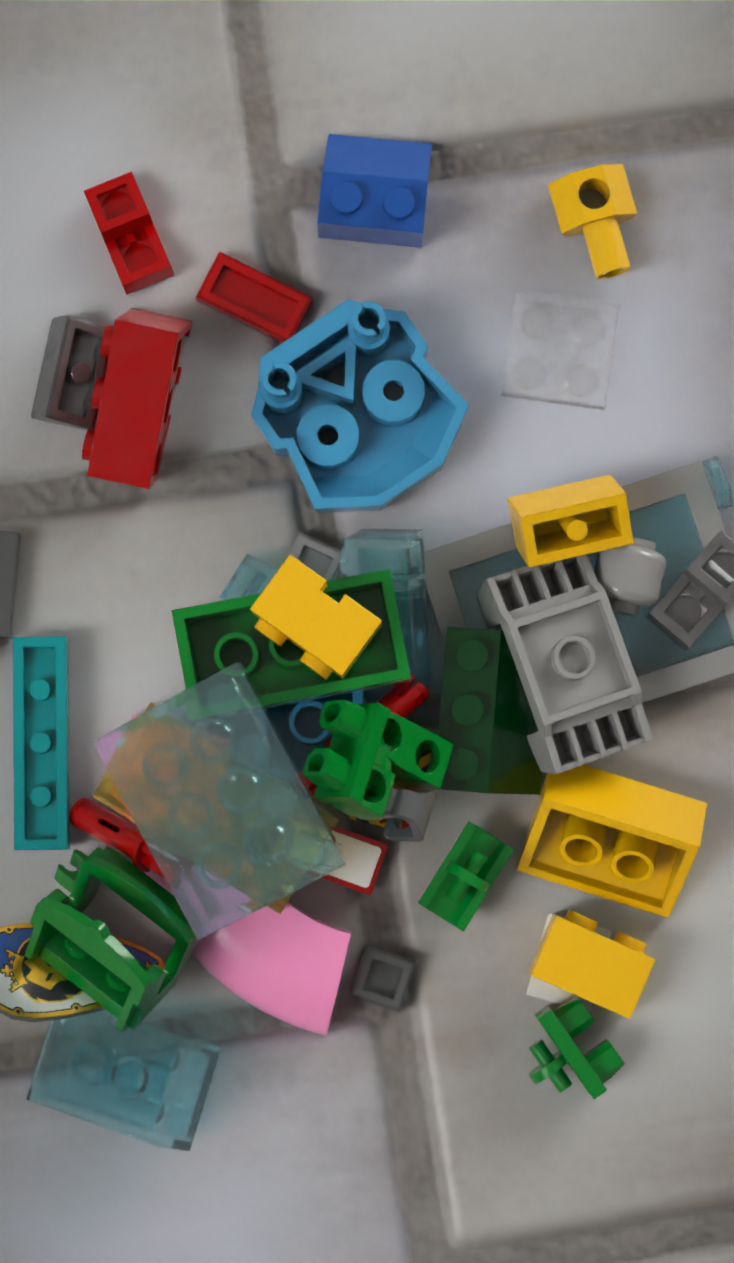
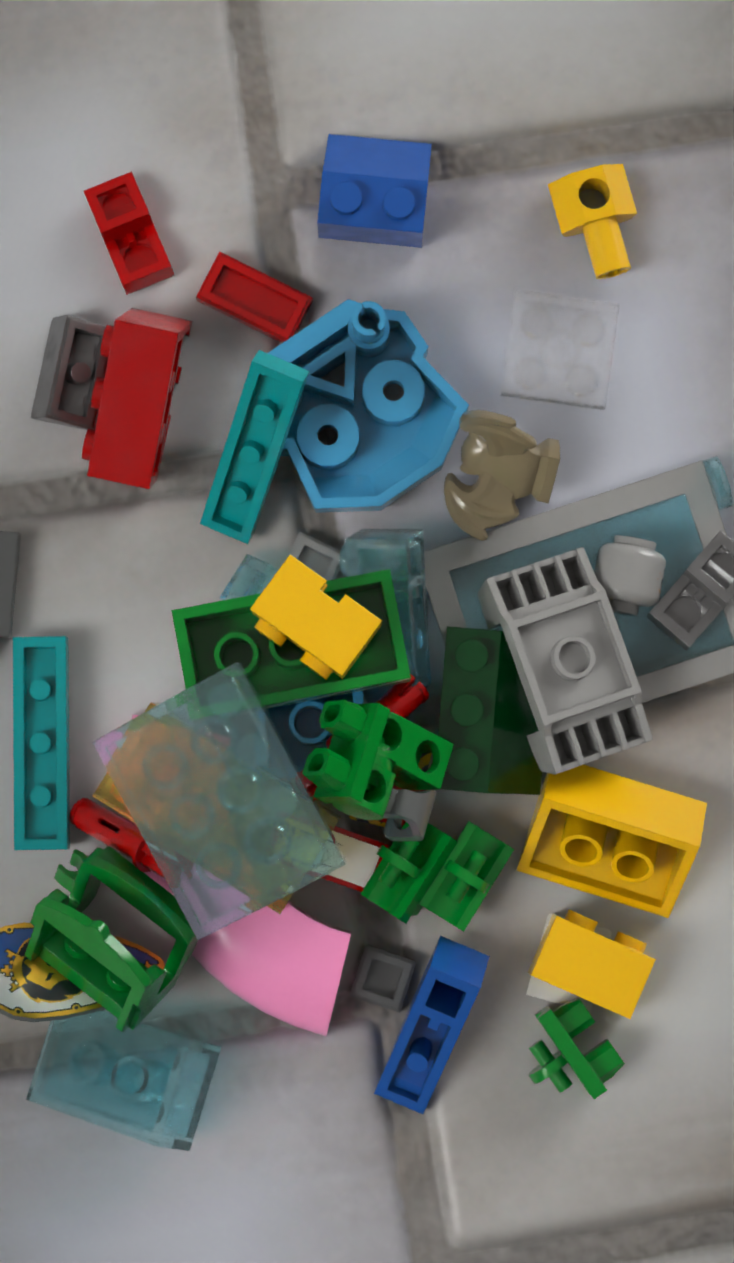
(254, 446): none -> teal plate
(408, 872): none -> green hips
(432, 1024): none -> blue slope
(507, 467): none -> dark tan animal
(570, 520): yellow brick -> none

